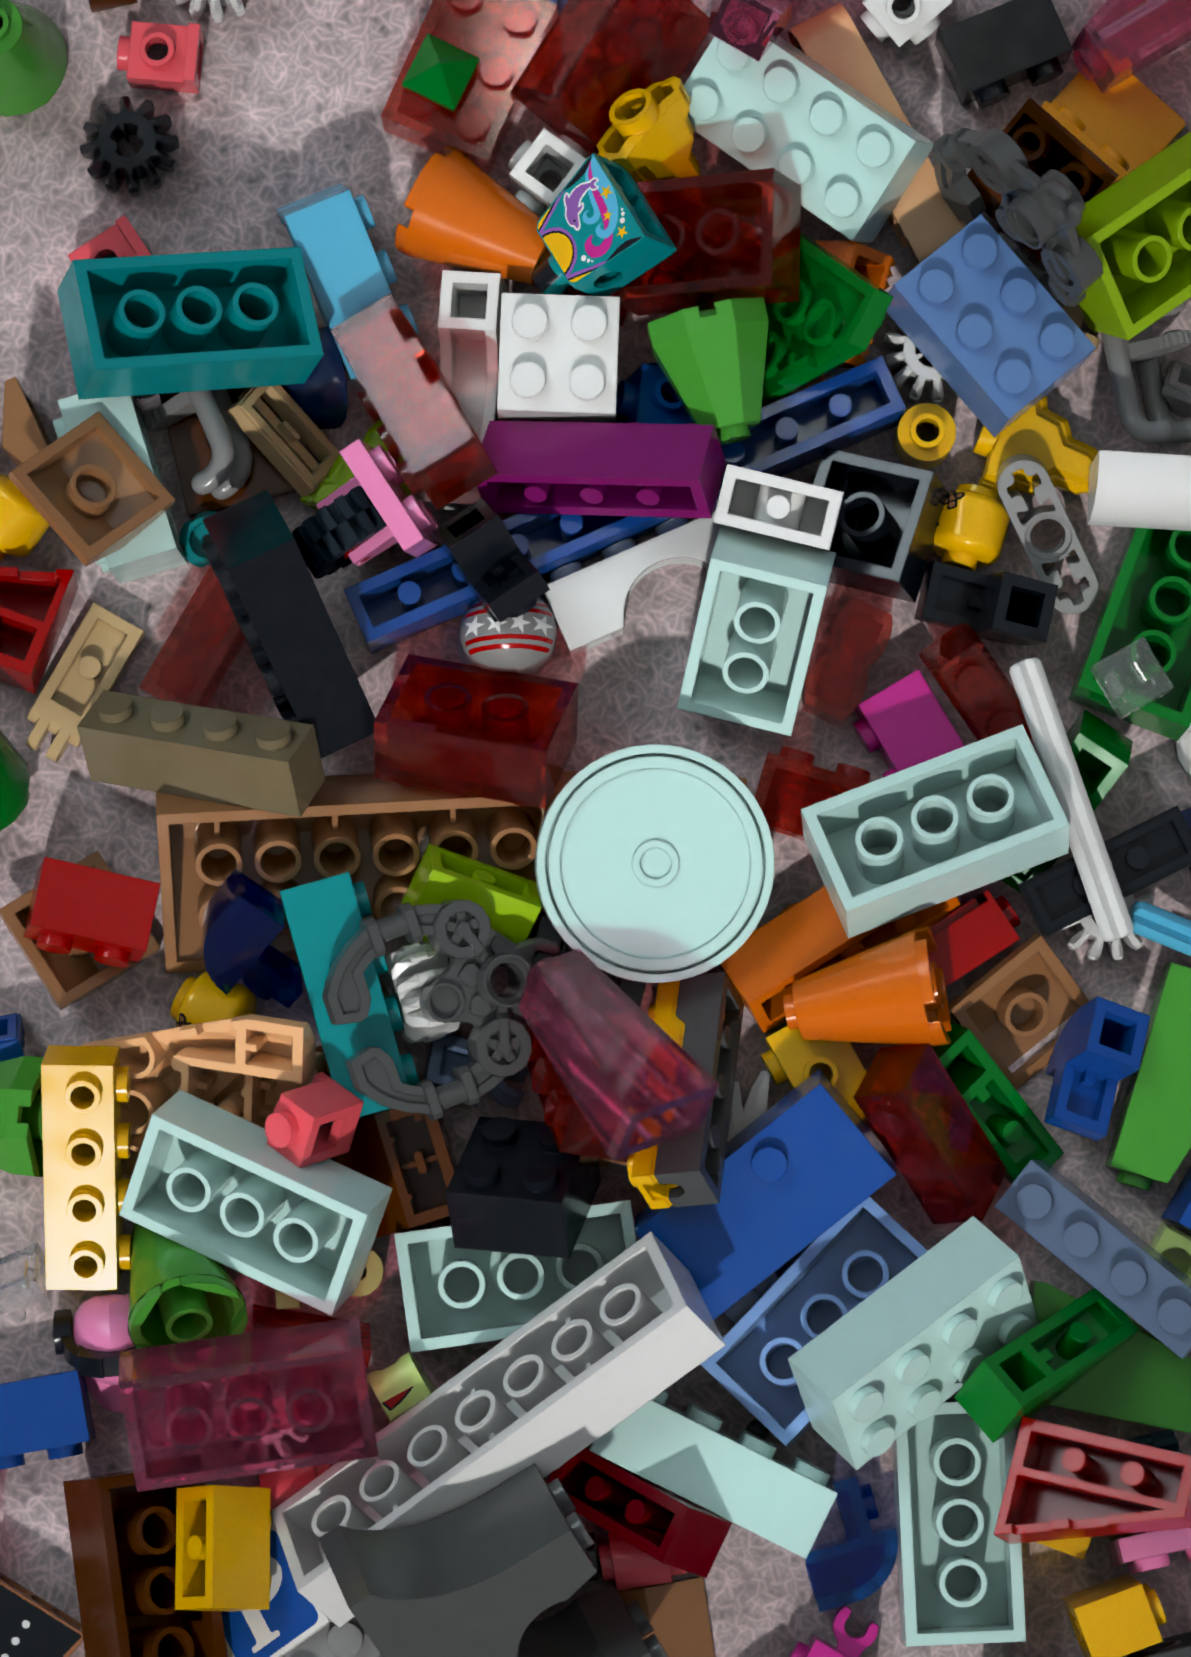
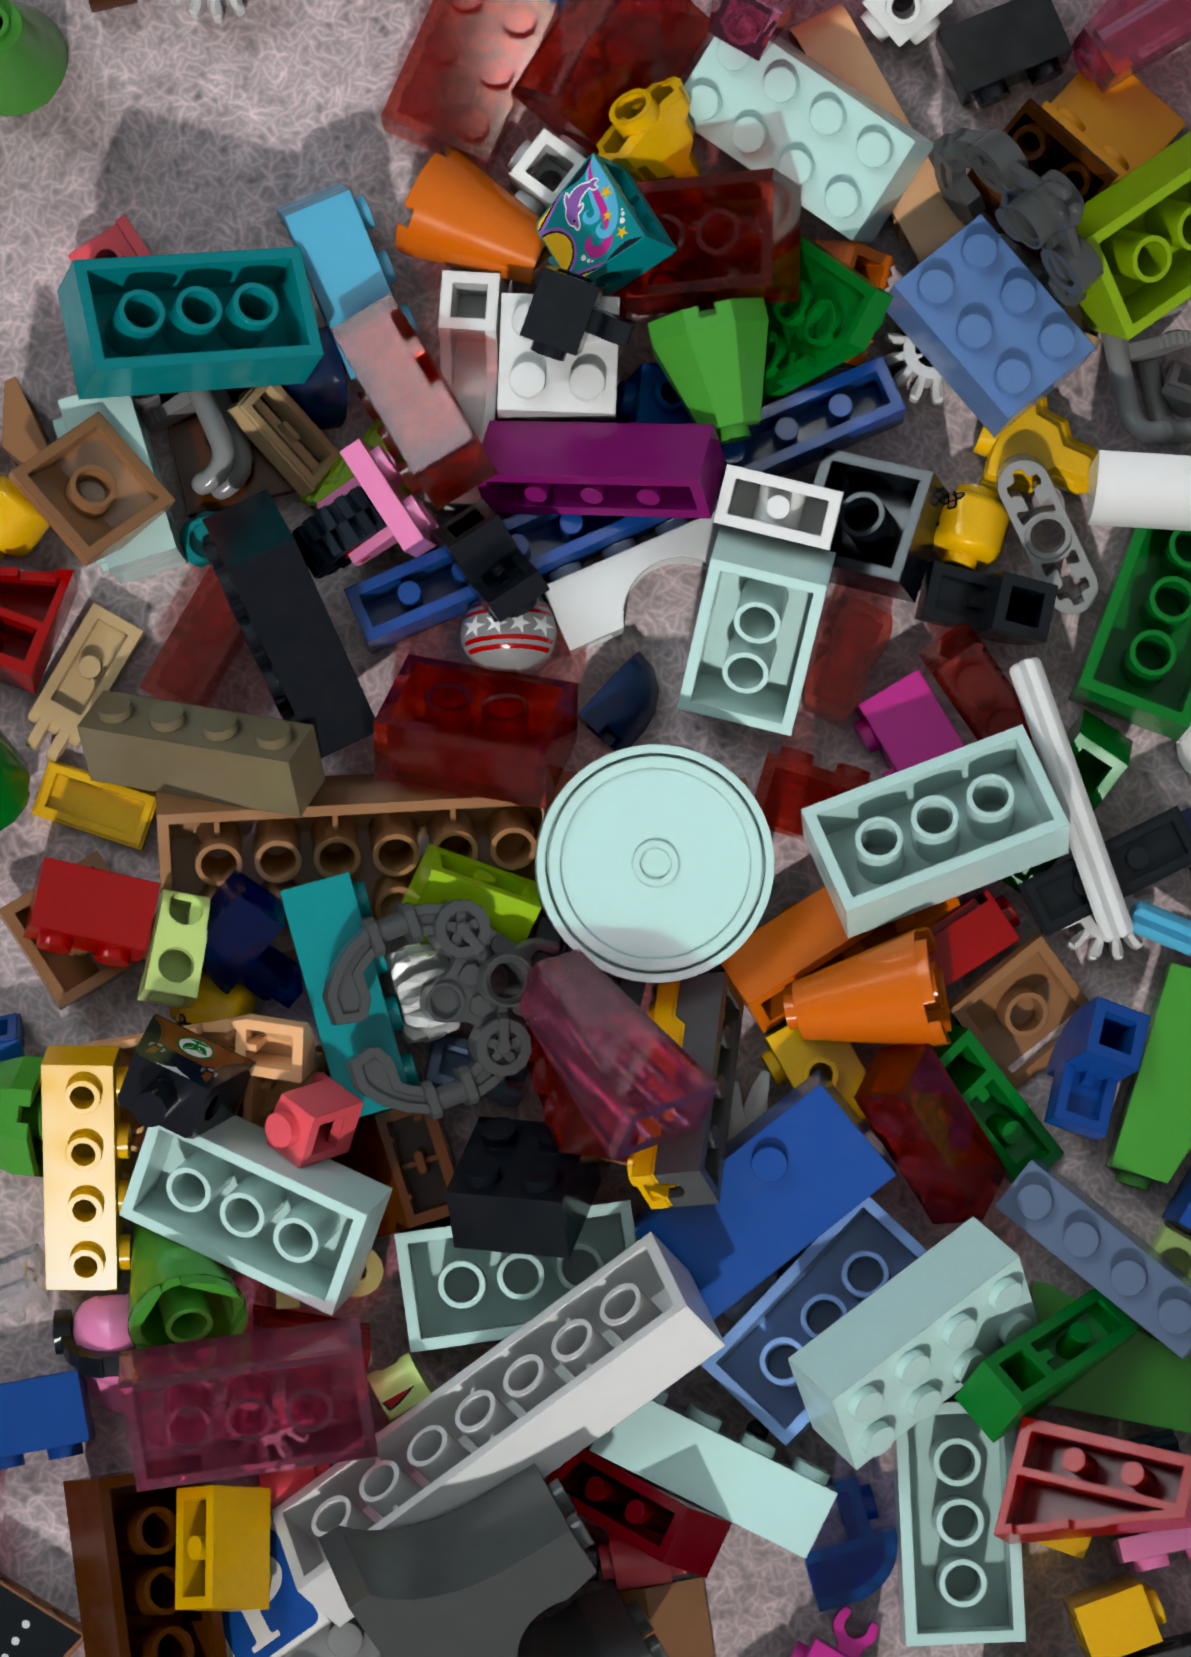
(95, 807): none -> yellow tile
(107, 154): black gear -> none
(176, 71): coral brick -> none
(176, 950): none -> yellowish green leg
(183, 1080): none -> black torso
(440, 72): green slope -> none
(567, 311): none -> black brick
(623, 705): none -> dark blue brick
(919, 453): yellow brick -> none
(1131, 678): clear tile -> none

